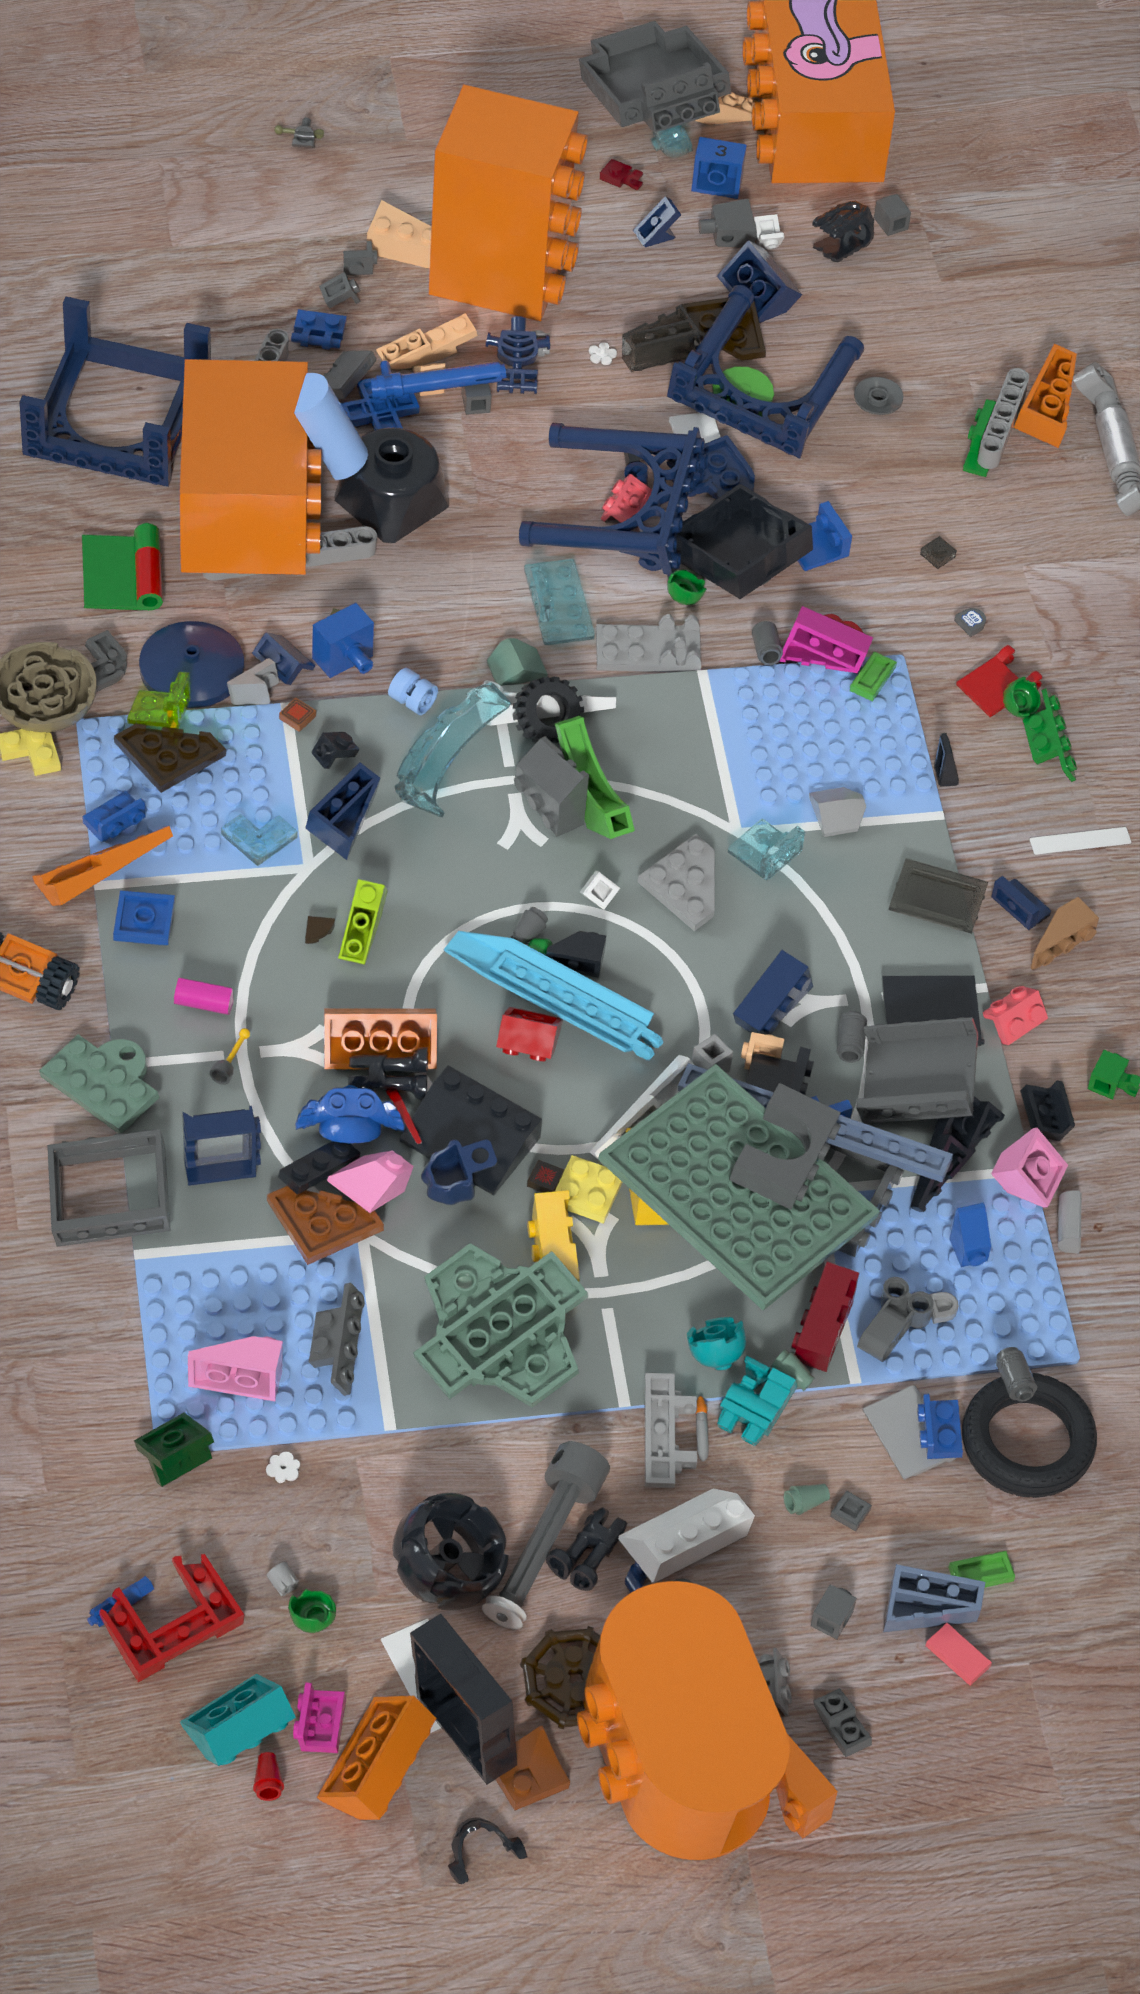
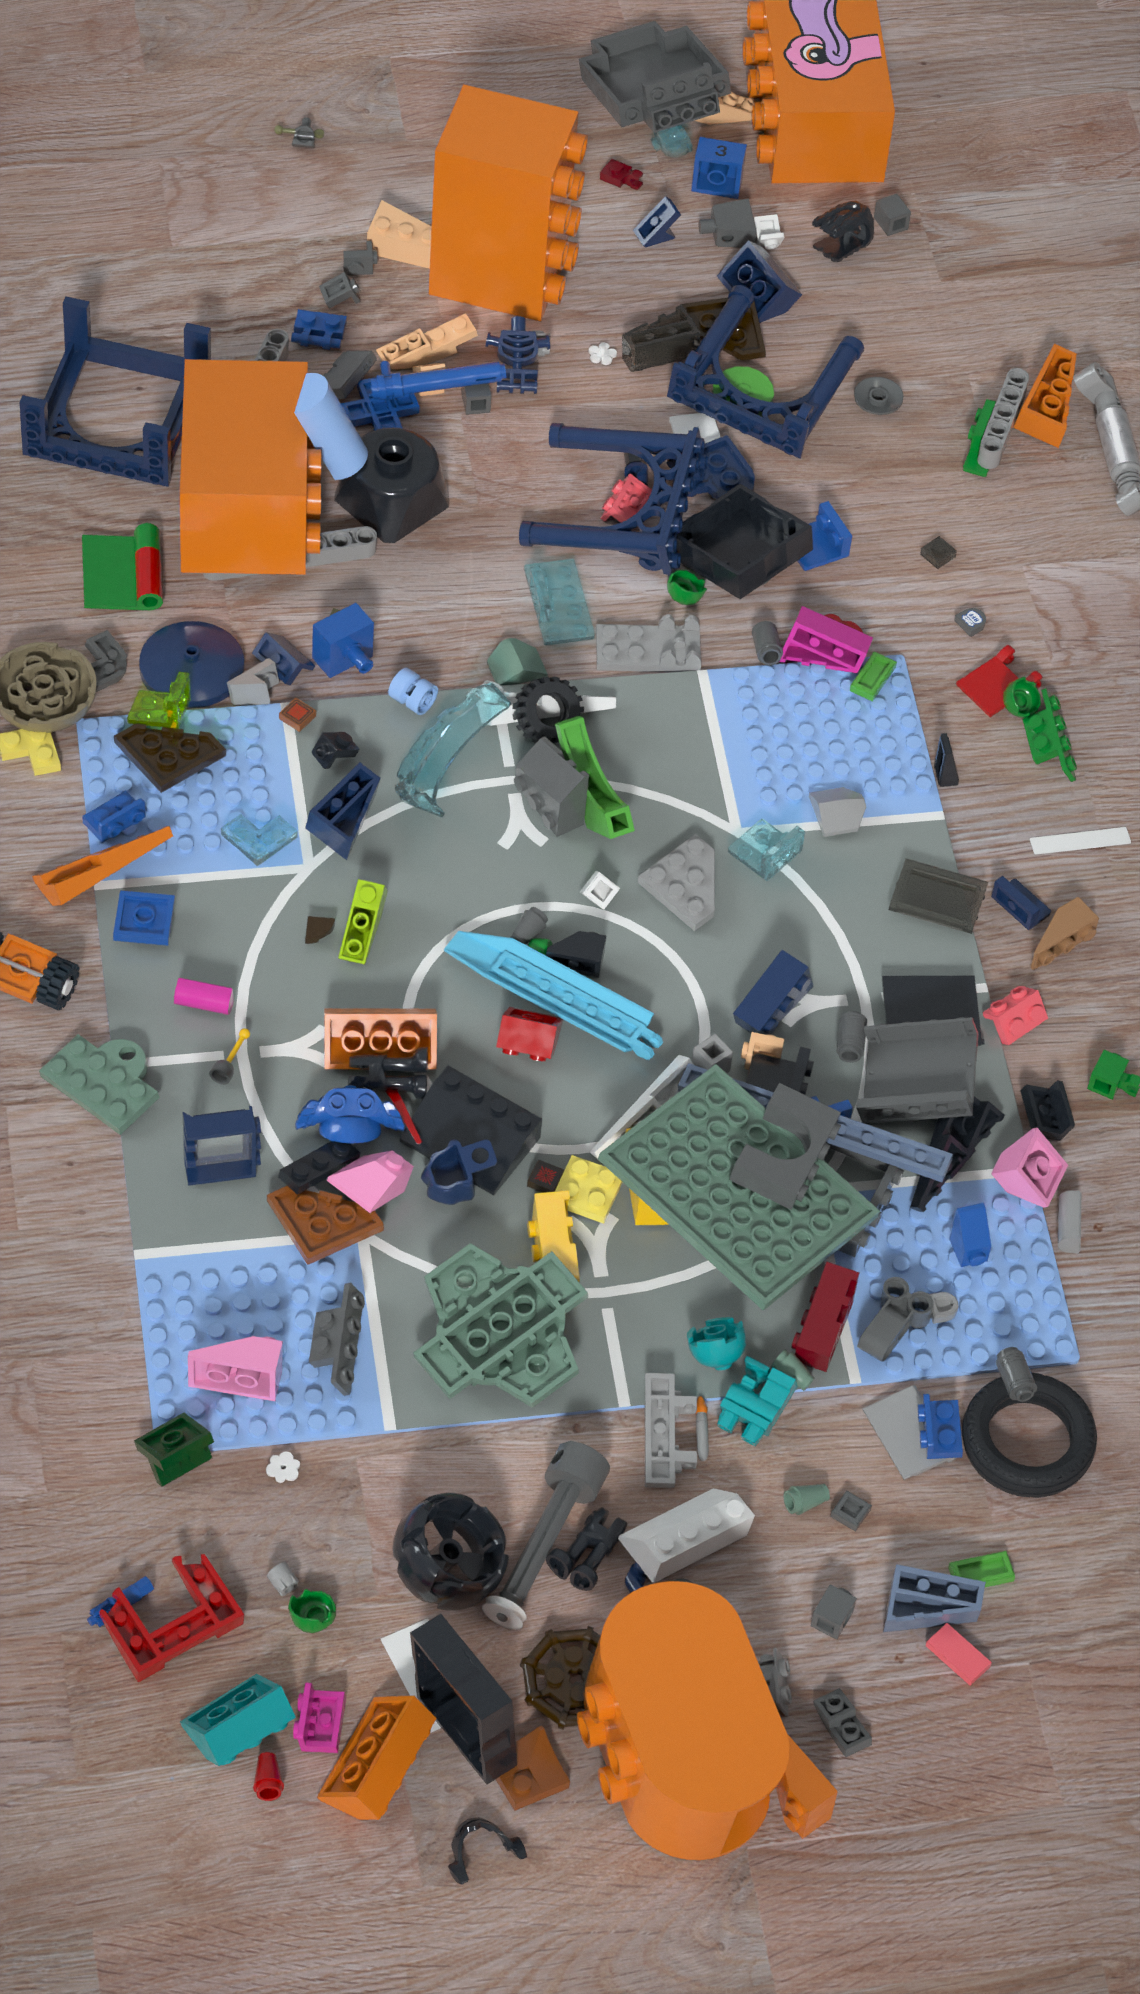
(108, 1225): dark grey window -> none

